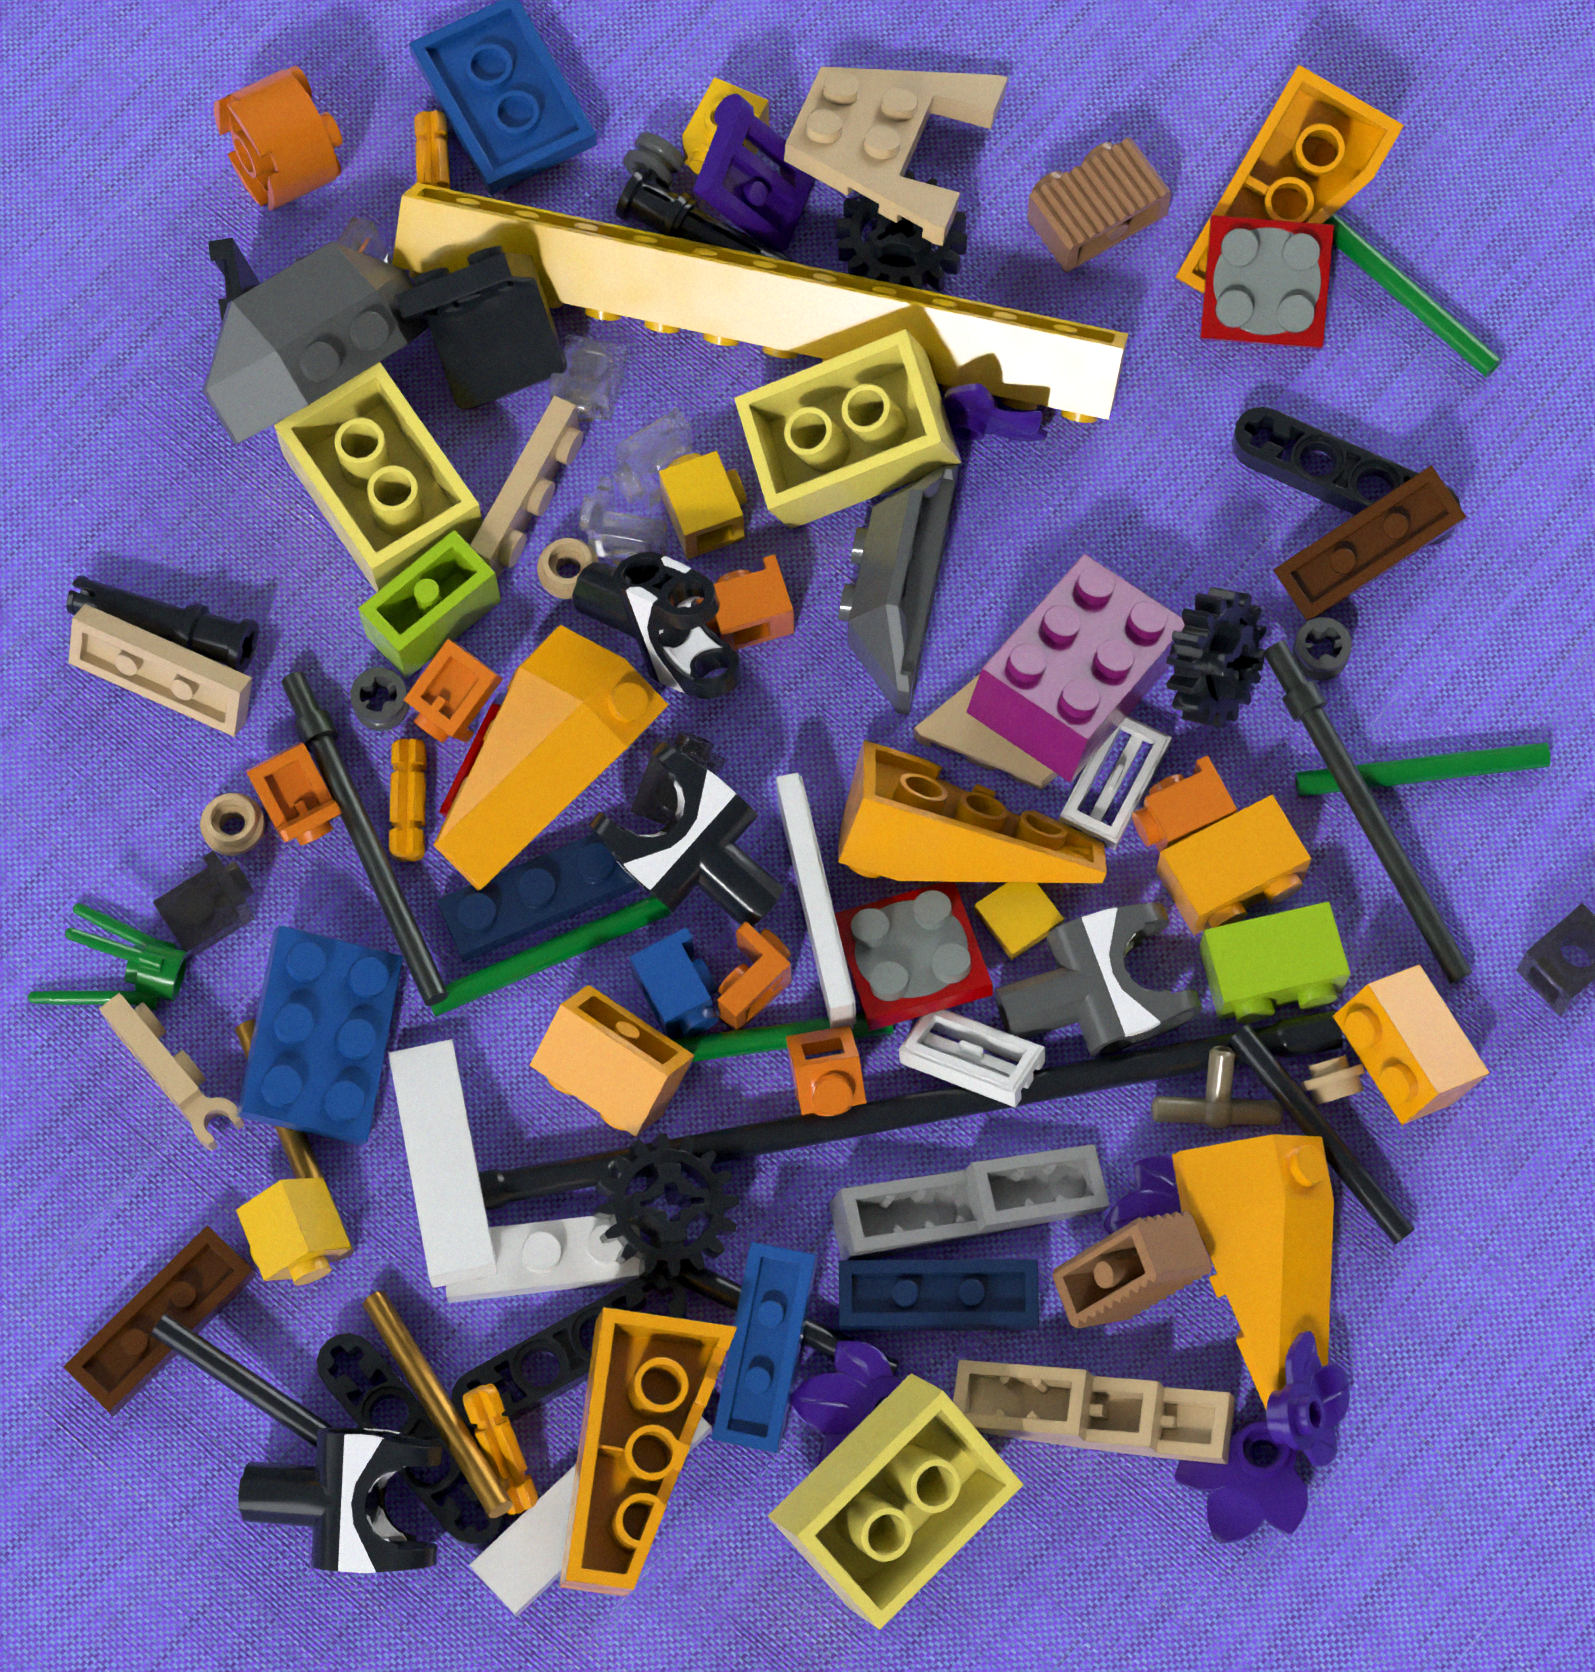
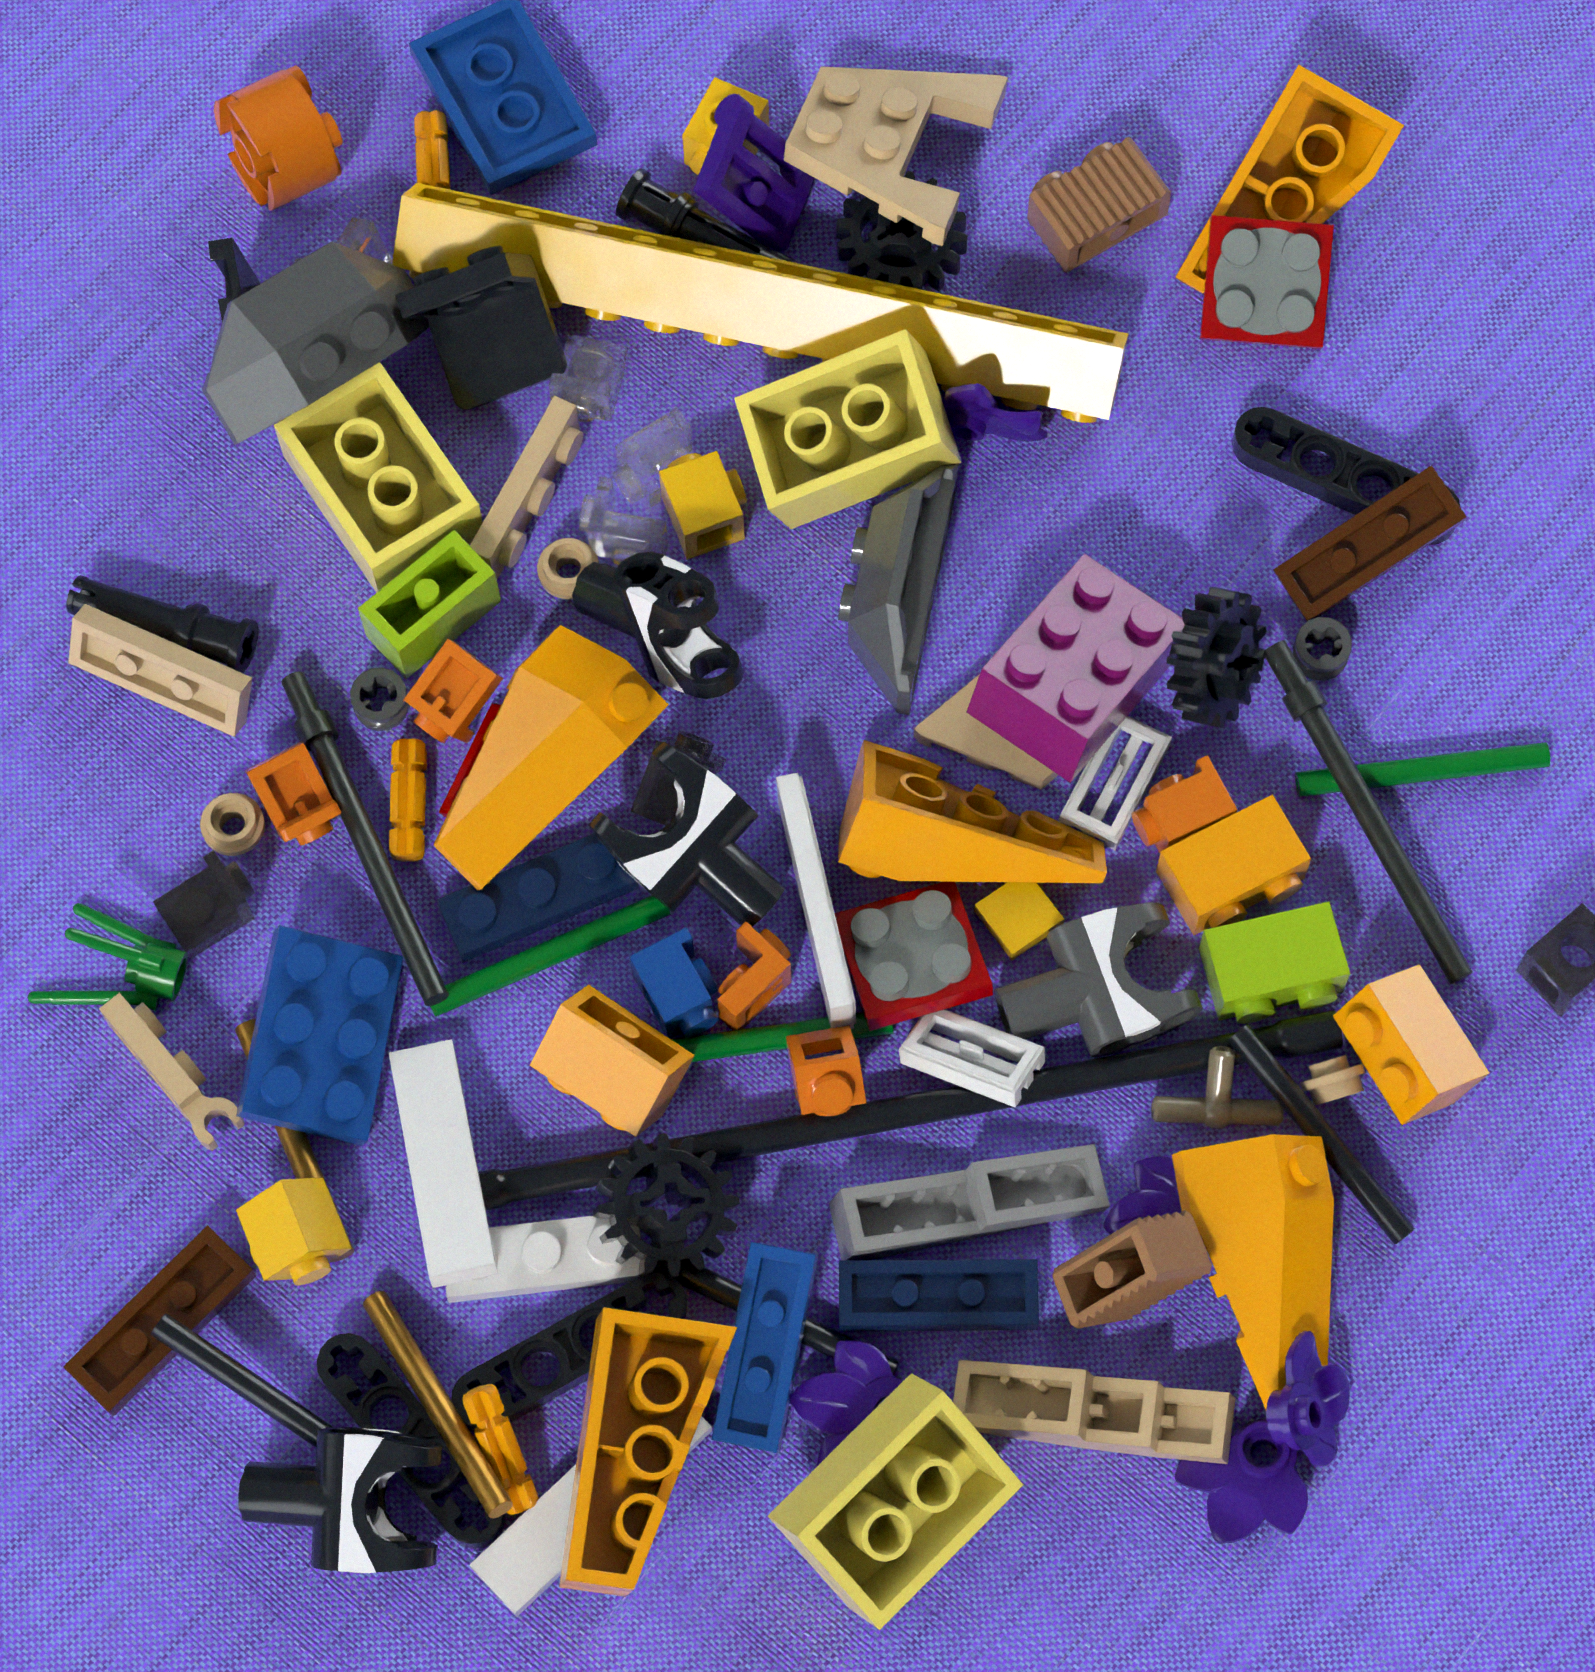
(655, 157): dark grey bush -> none
(752, 606): orange brick -> none
(1413, 297): green piece -> none

